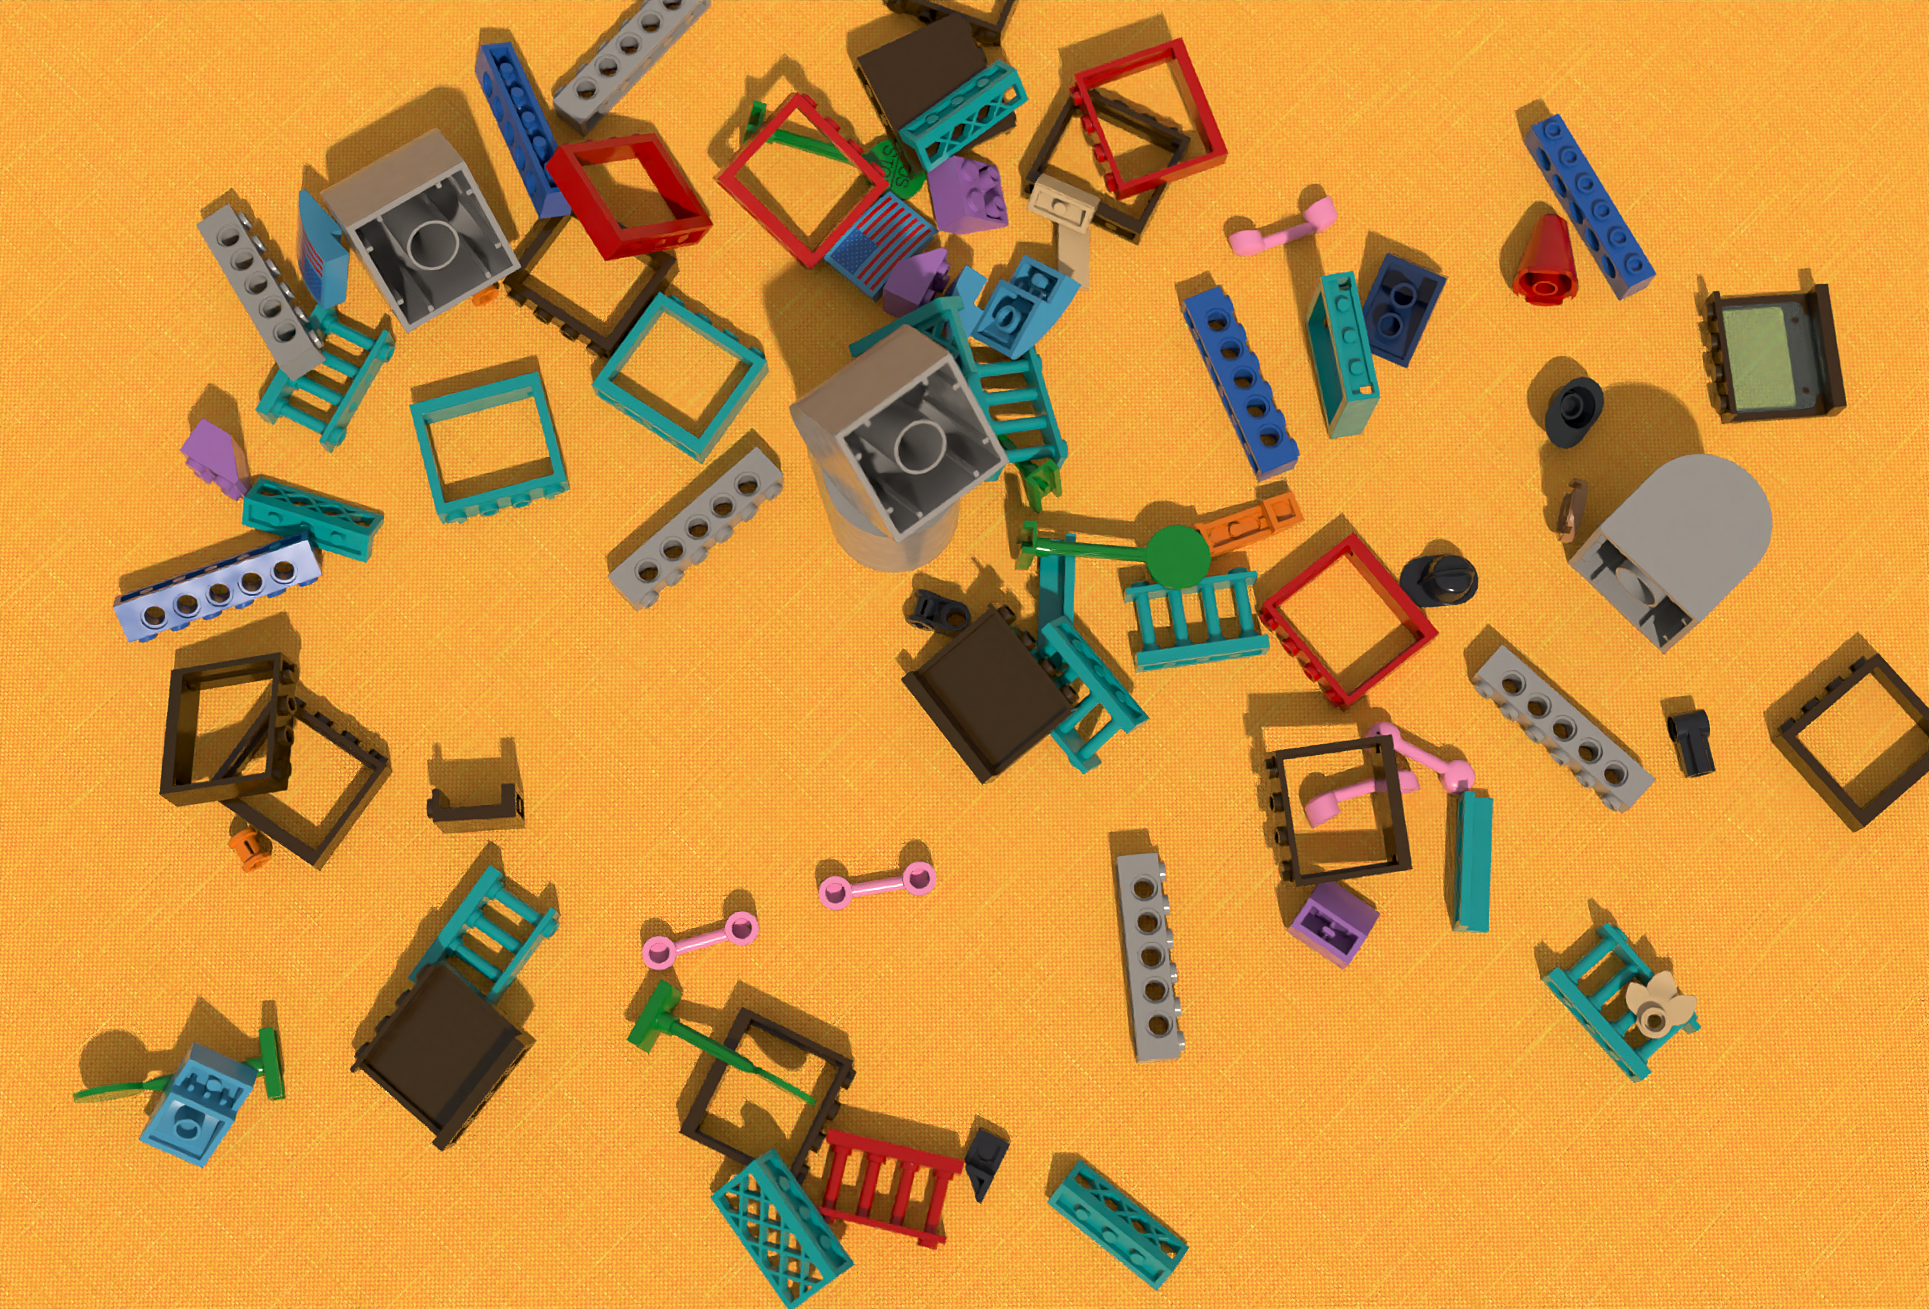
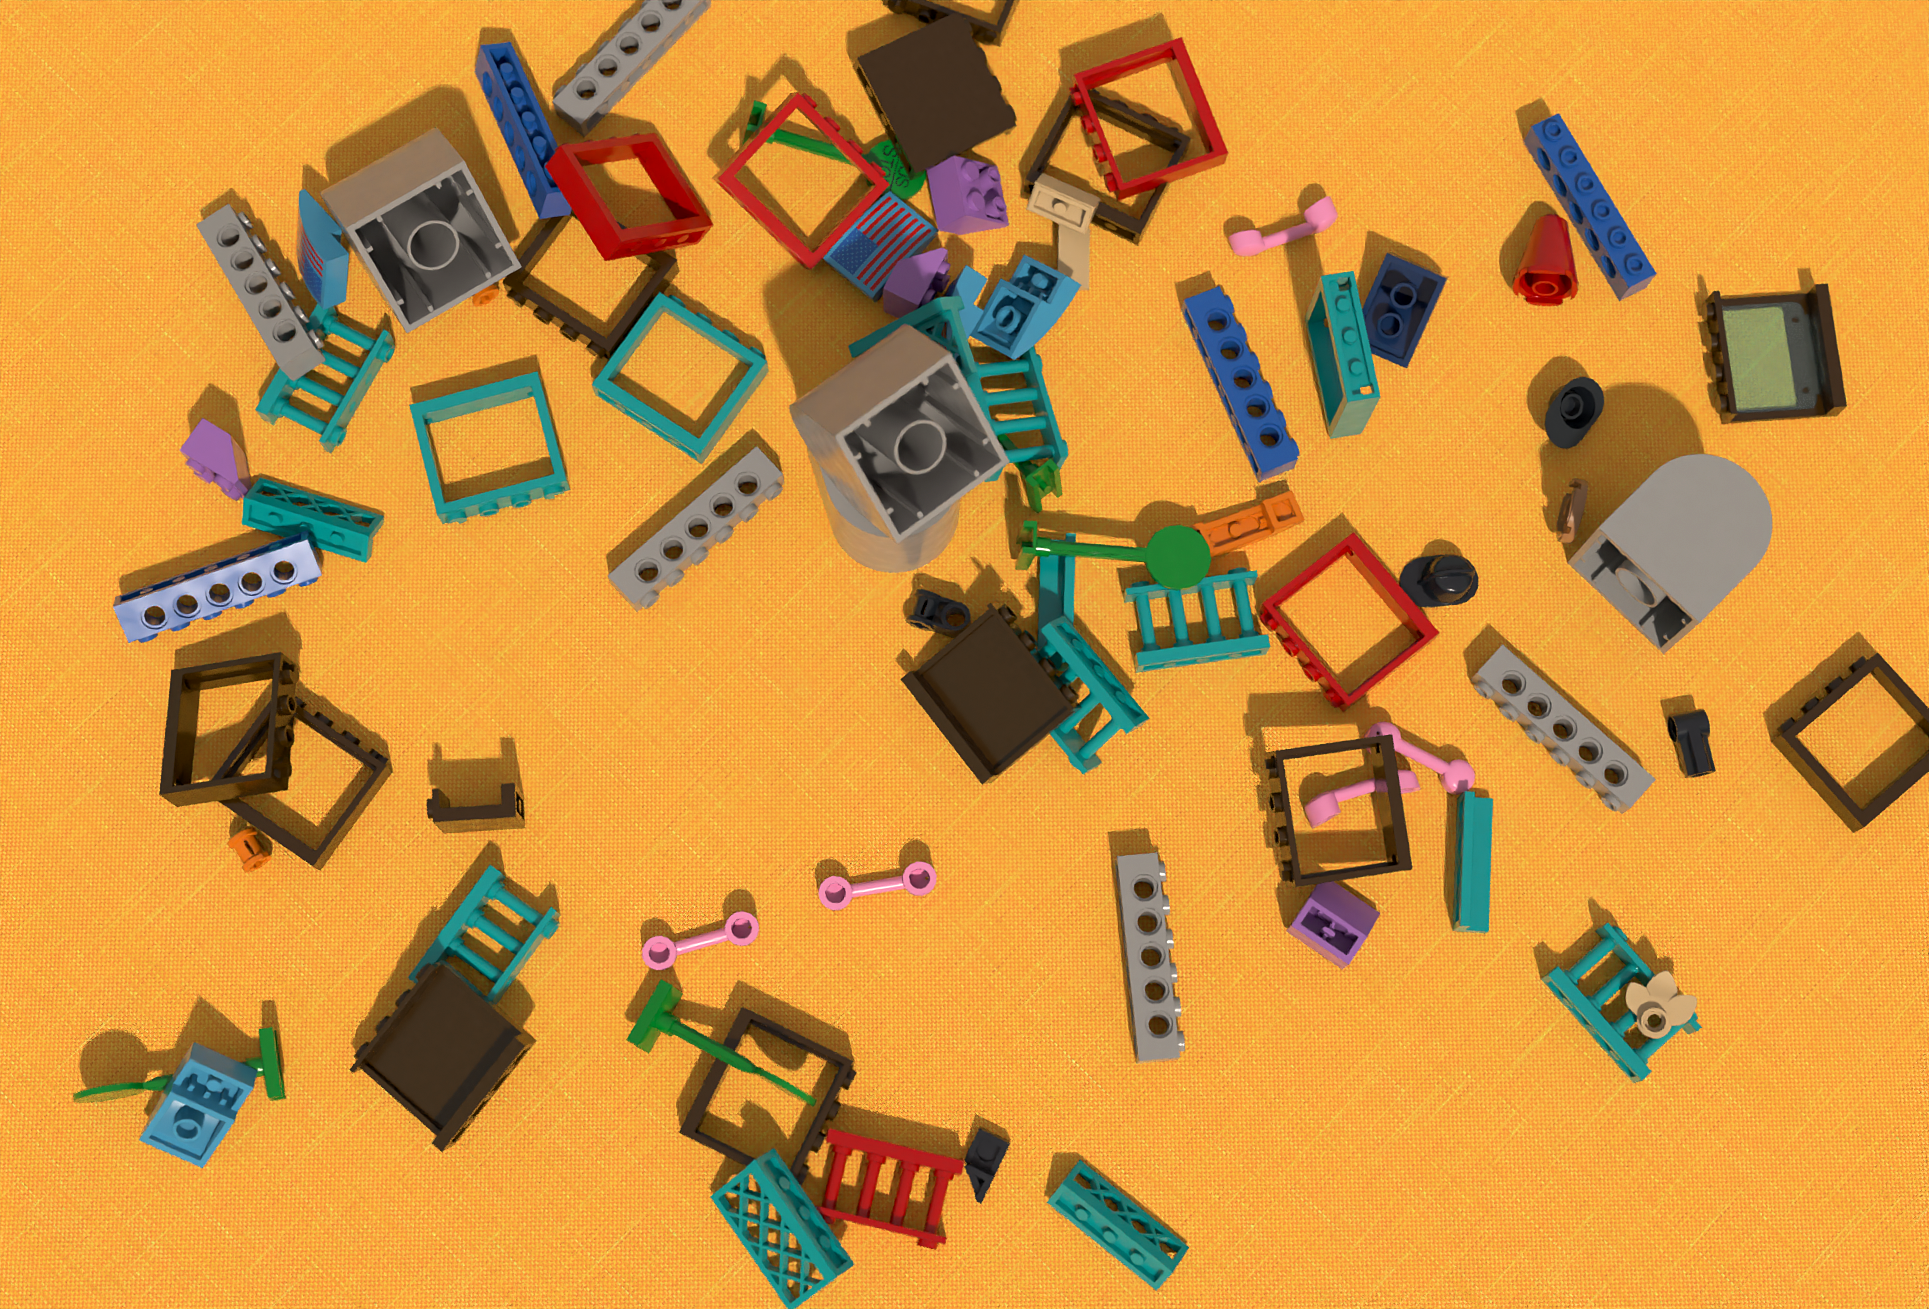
(963, 107): teal fence -> none

